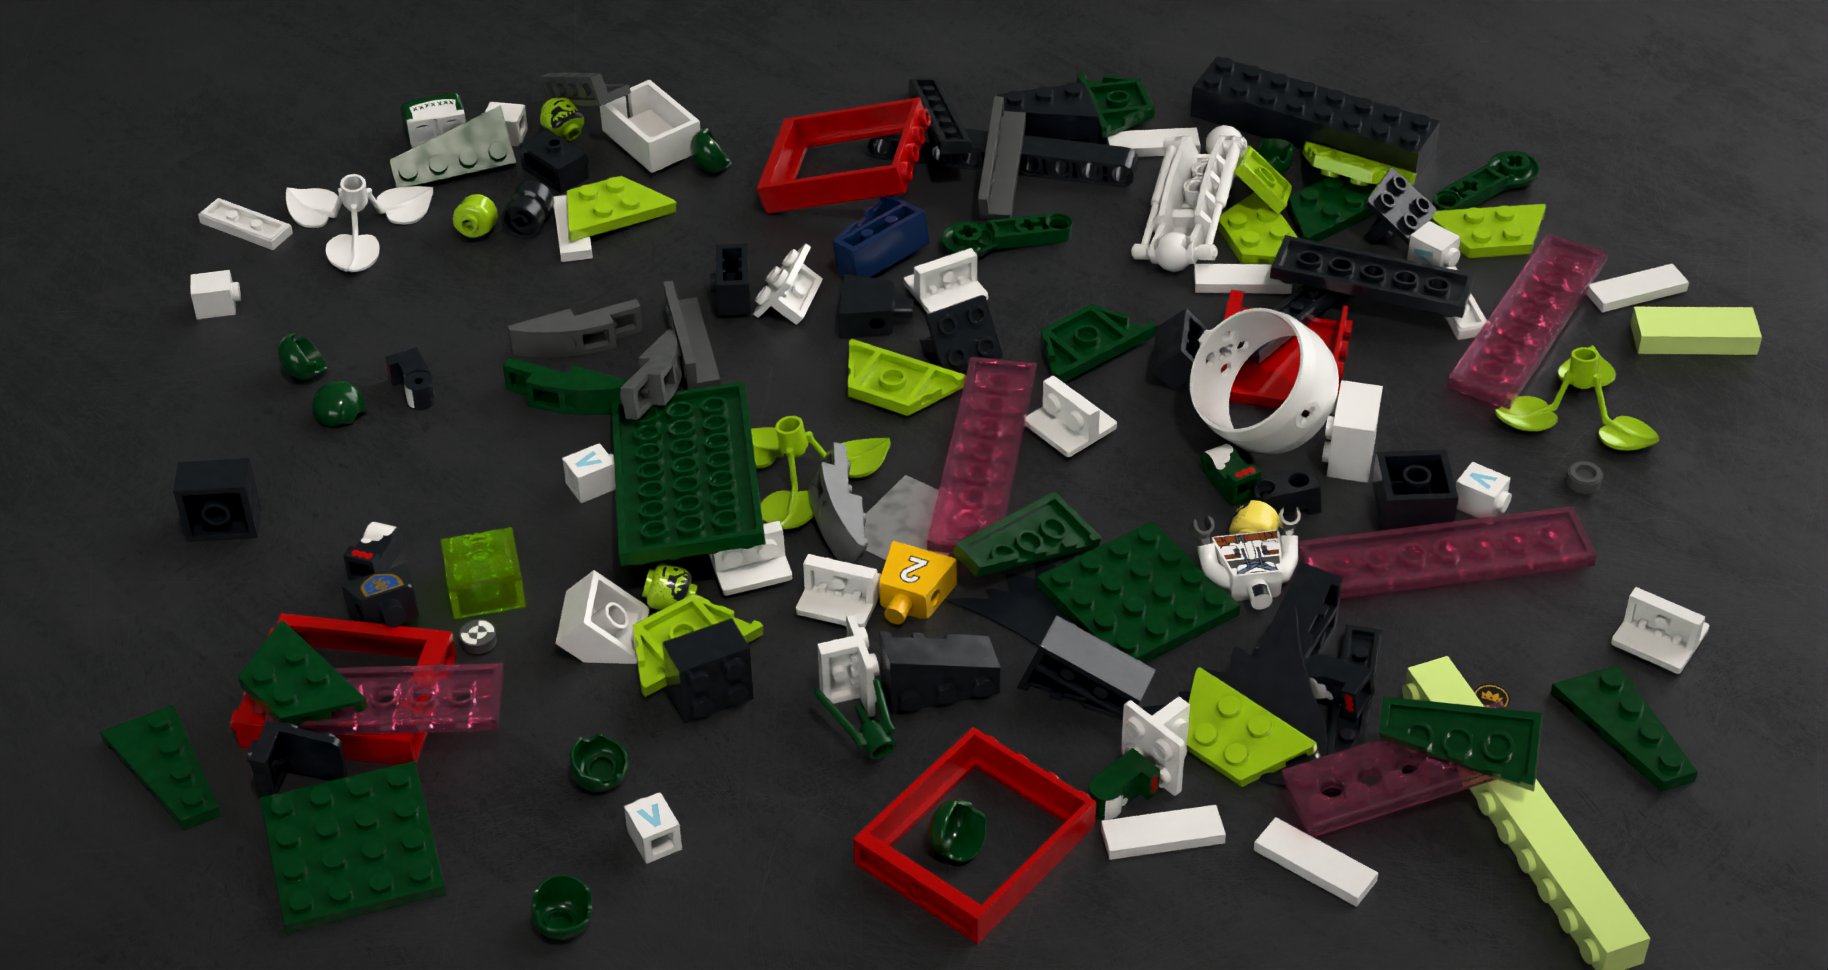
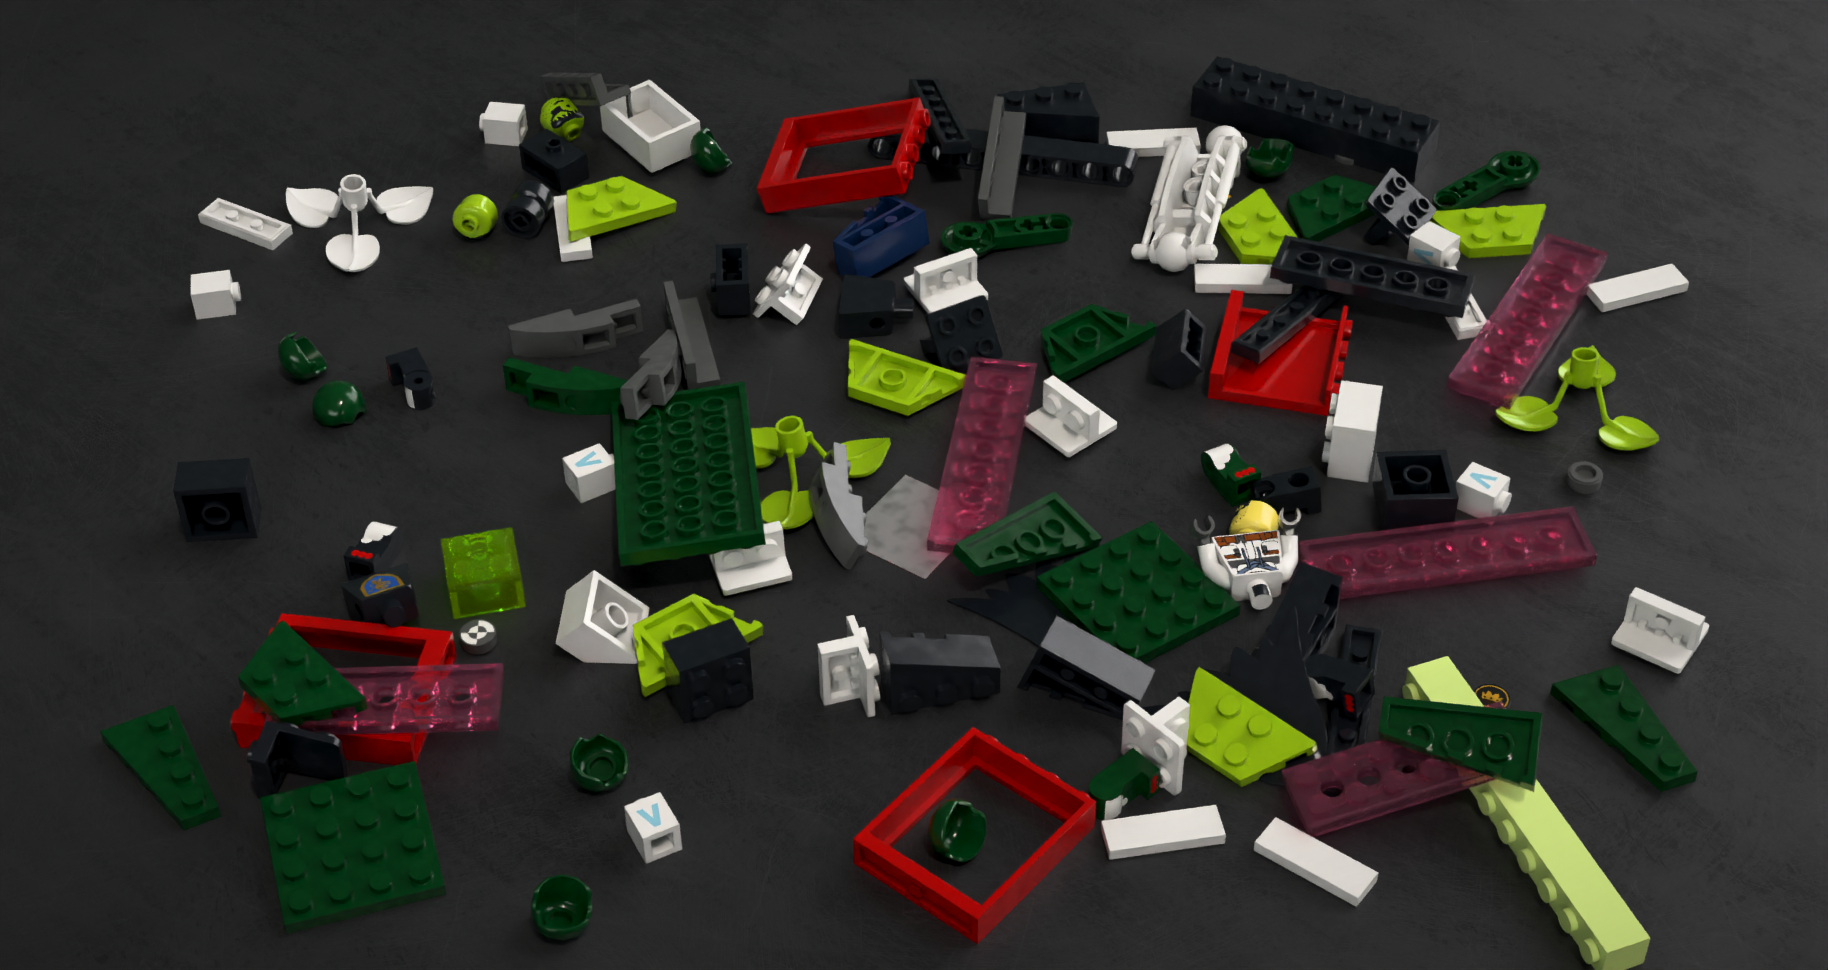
(425, 110): white piece -> none
(460, 152): wing -> none
(667, 586): lime head -> none
(838, 590): white bracket -> none
(873, 735): dark green plant -> none
(915, 582): yellow torso -> none
(1118, 102): dark green wing -> none
(1263, 179): lime tile -> none
(1313, 390): white cylinder -> none
(1359, 169): lime wing -> none
(1696, 330): yellowish green piece -> none

